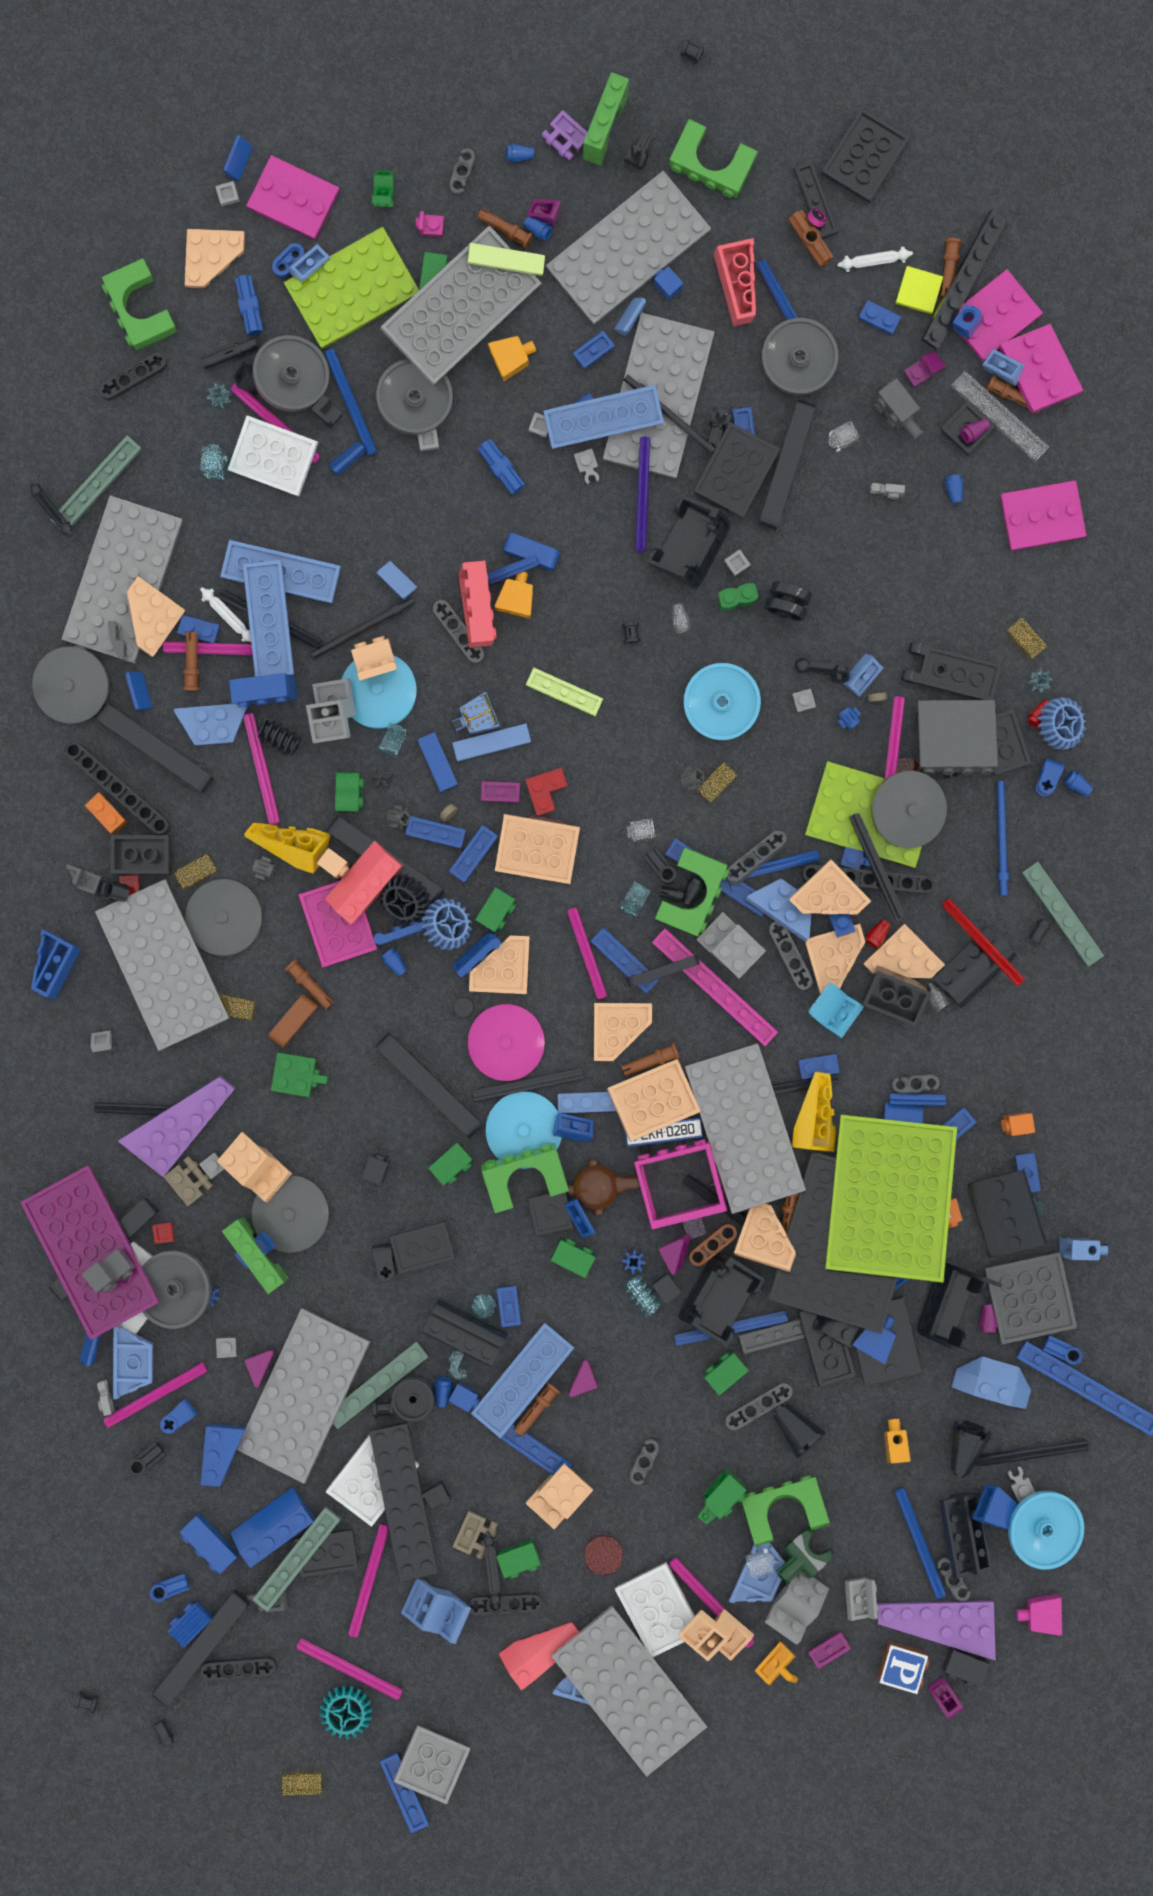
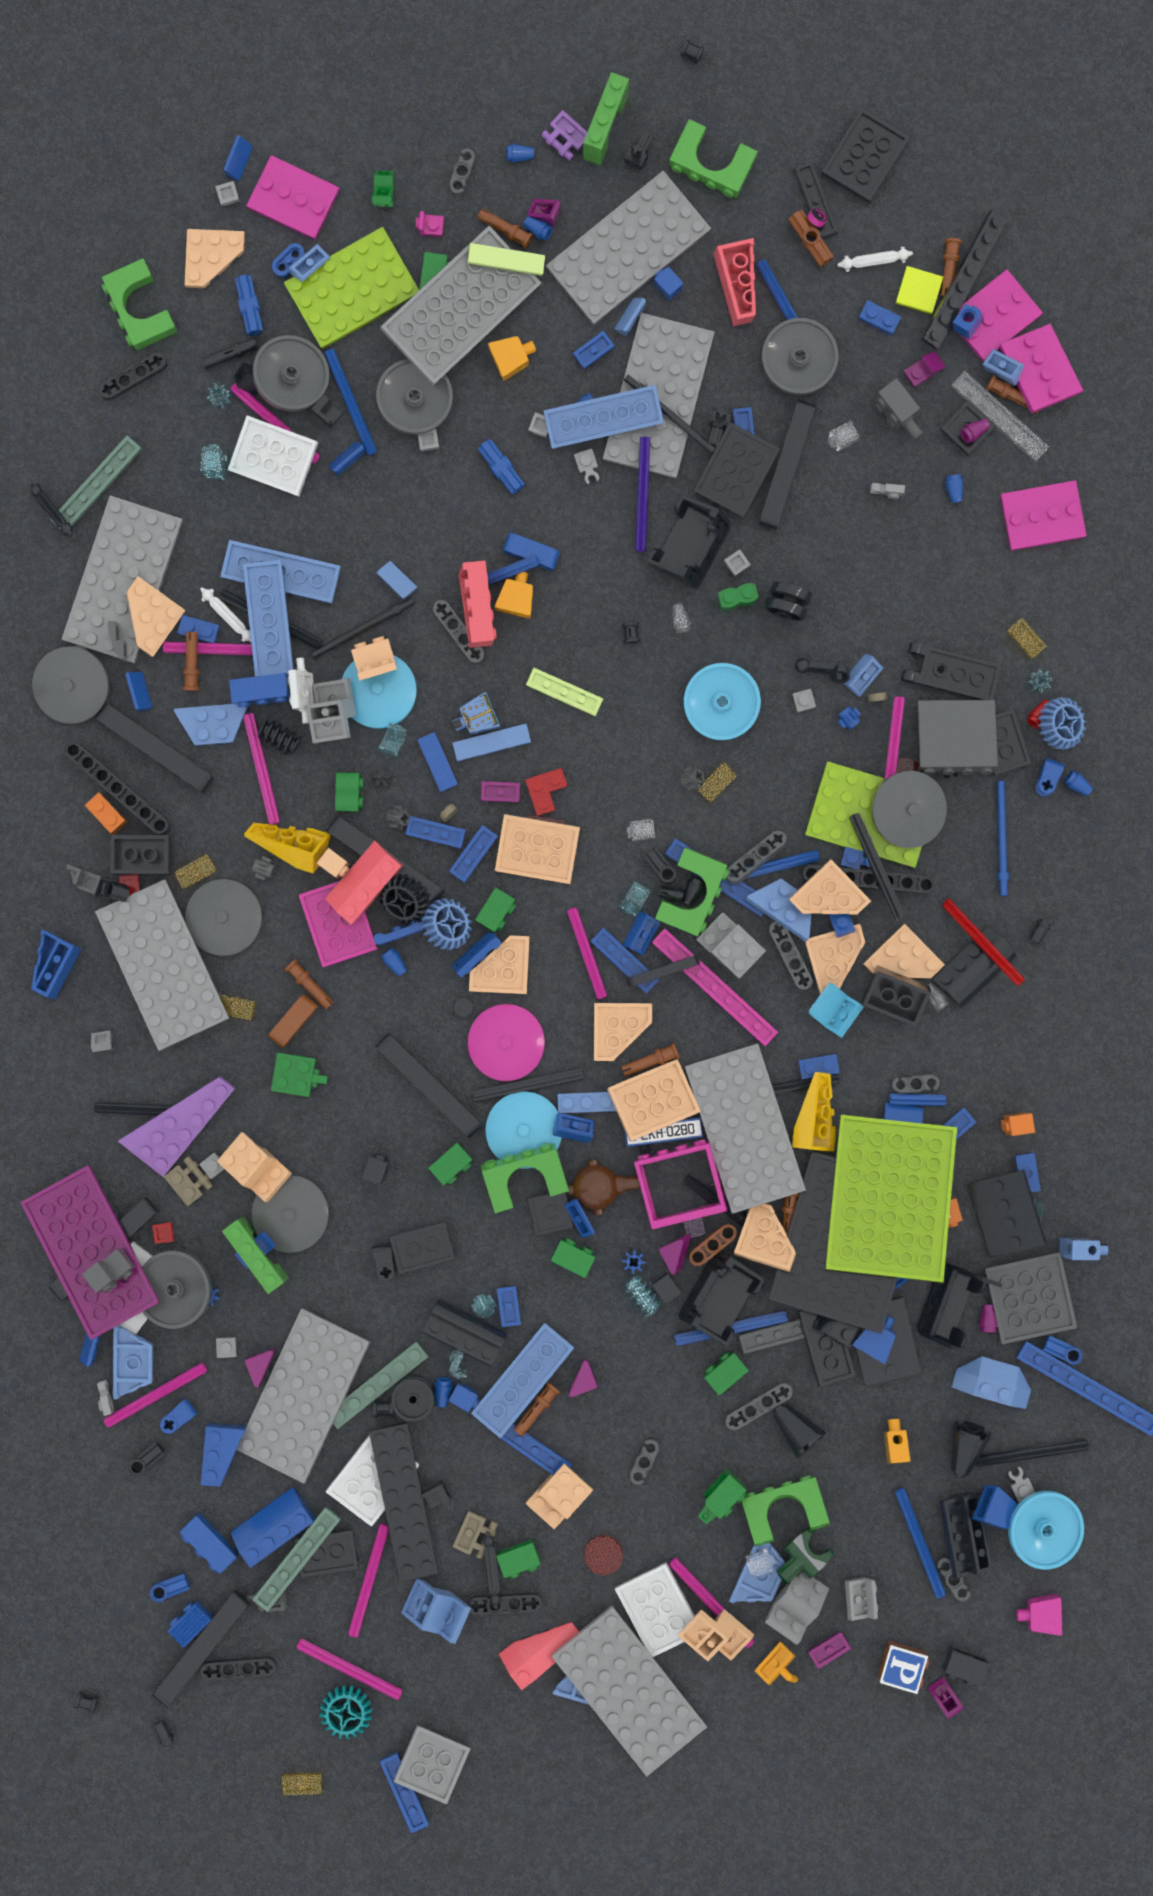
(301, 689): none -> white plate
(641, 933): none -> blue slope
(877, 934): red cone -> none
(951, 1623): medium lavender wing -> none
(1062, 914): sand green plate -> none

